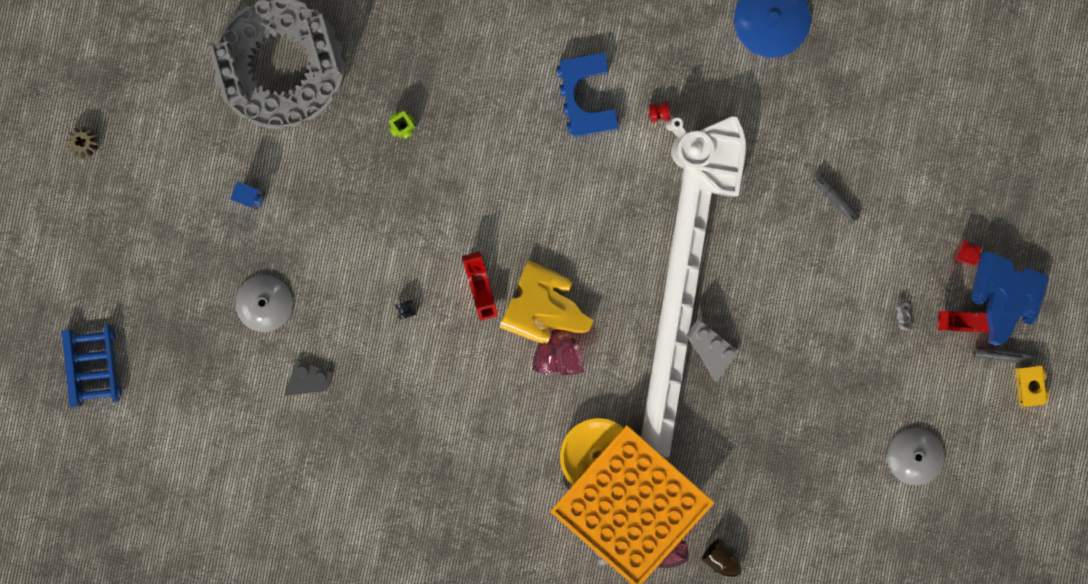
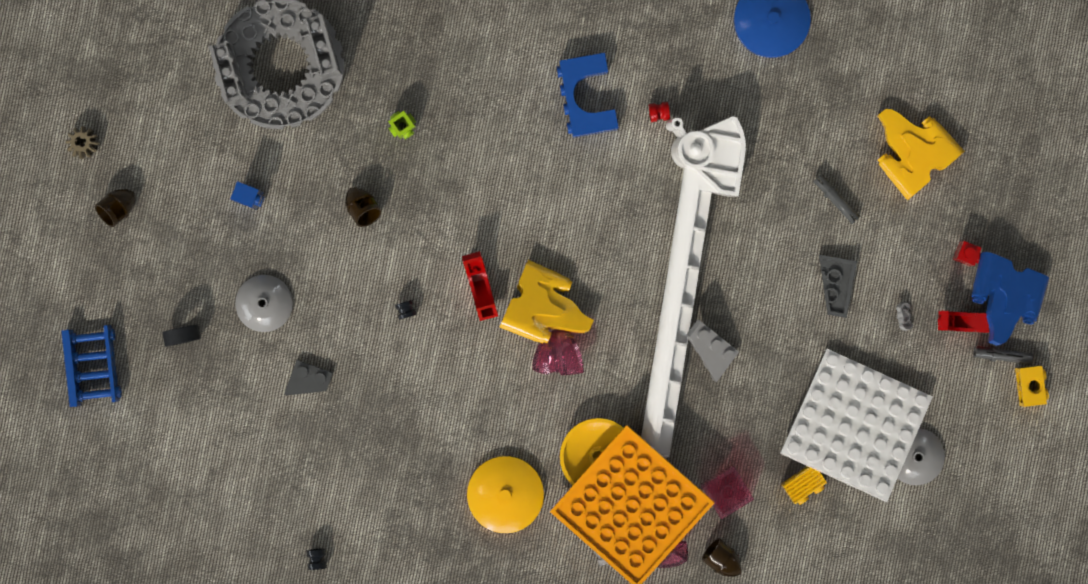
(115, 206): none -> dark brown helmet
(181, 335): none -> black tyre
(316, 559): none -> black wheel
(362, 207): none -> dark brown helmet
(505, 494): none -> yellow dish
(727, 491): none -> clear pink brick
(803, 484): none -> yellow brick
(837, 283): none -> dark grey wing
(856, 425): none -> white plate
(917, 151): none -> yellow rock

